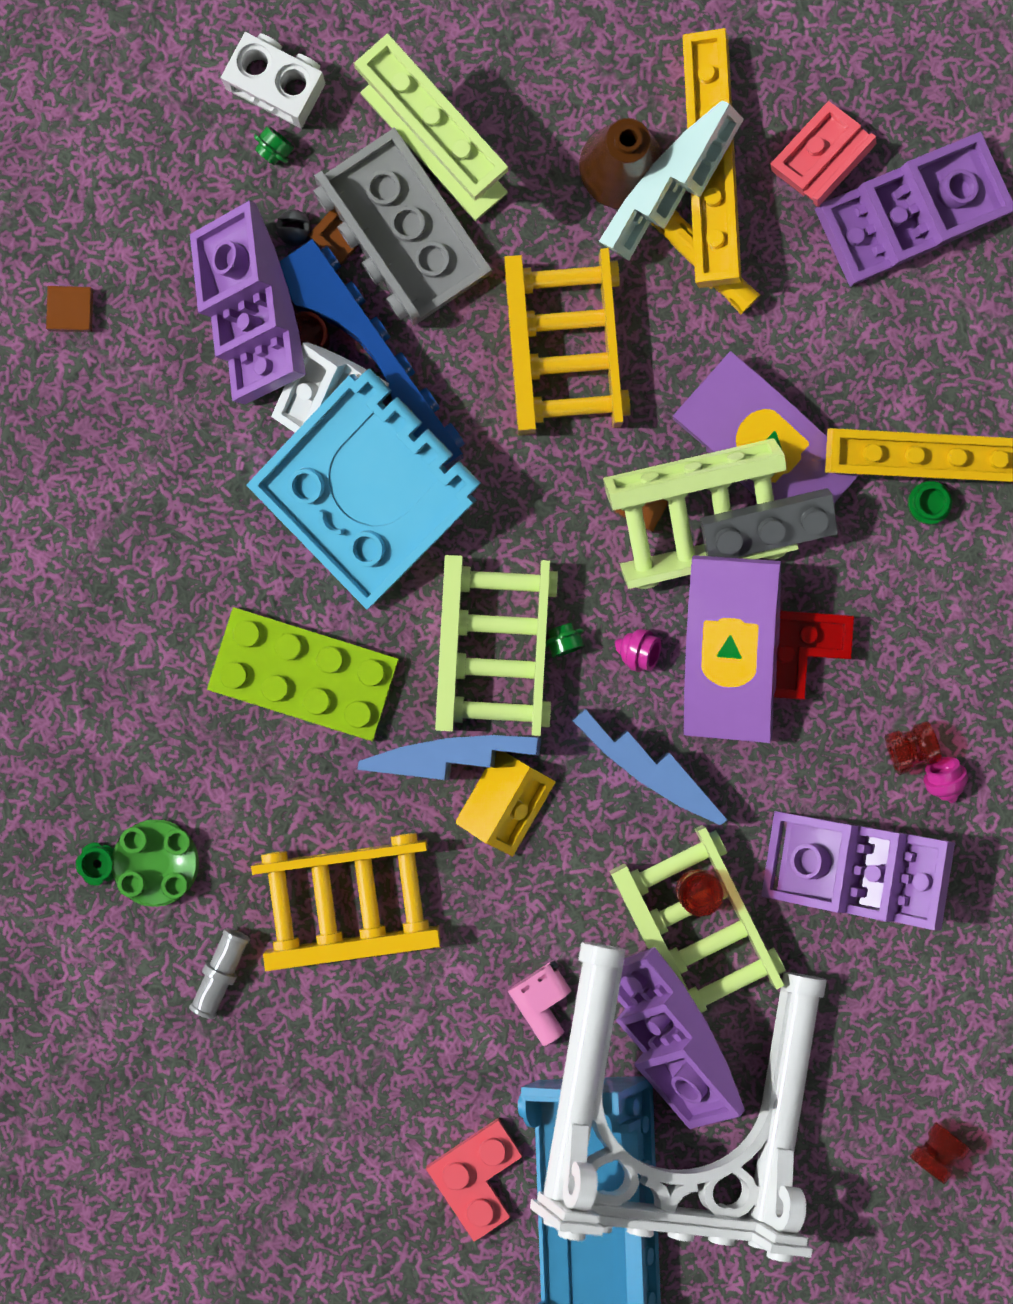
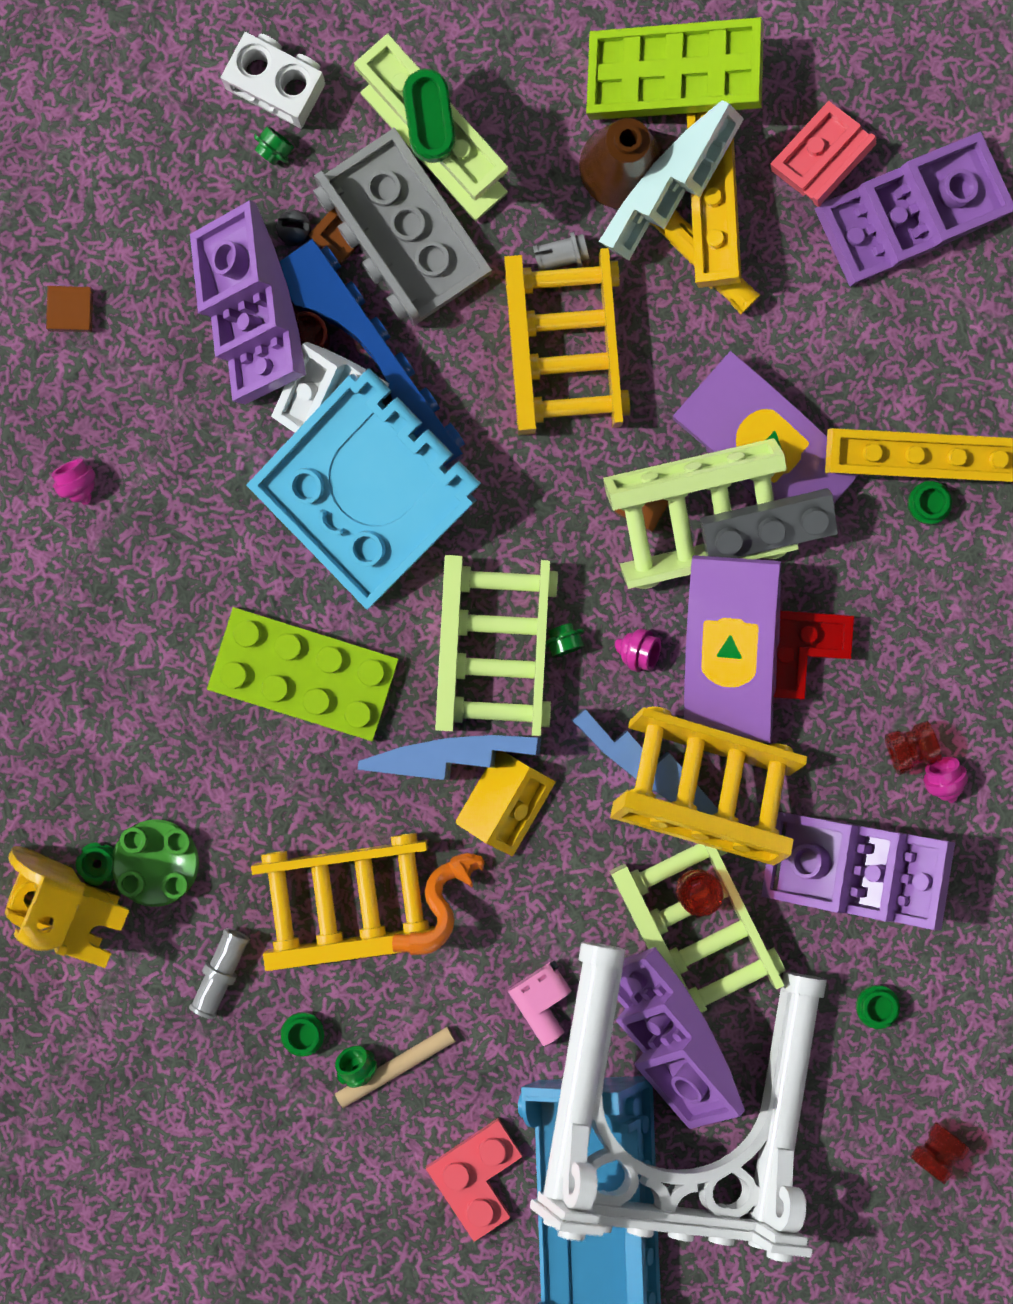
(66, 899): none -> yellow piece
(74, 481): none -> dark pink plate
(302, 1034): none -> green plate
(355, 1066): none -> green plate
(398, 1066): none -> tan bar
(425, 943): none -> orange animal
(429, 115): none -> green tile
(561, 252): none -> light grey pin
(675, 68): none -> lime plate
(681, 816): none -> yellow fence
(877, 1006): none -> green plate

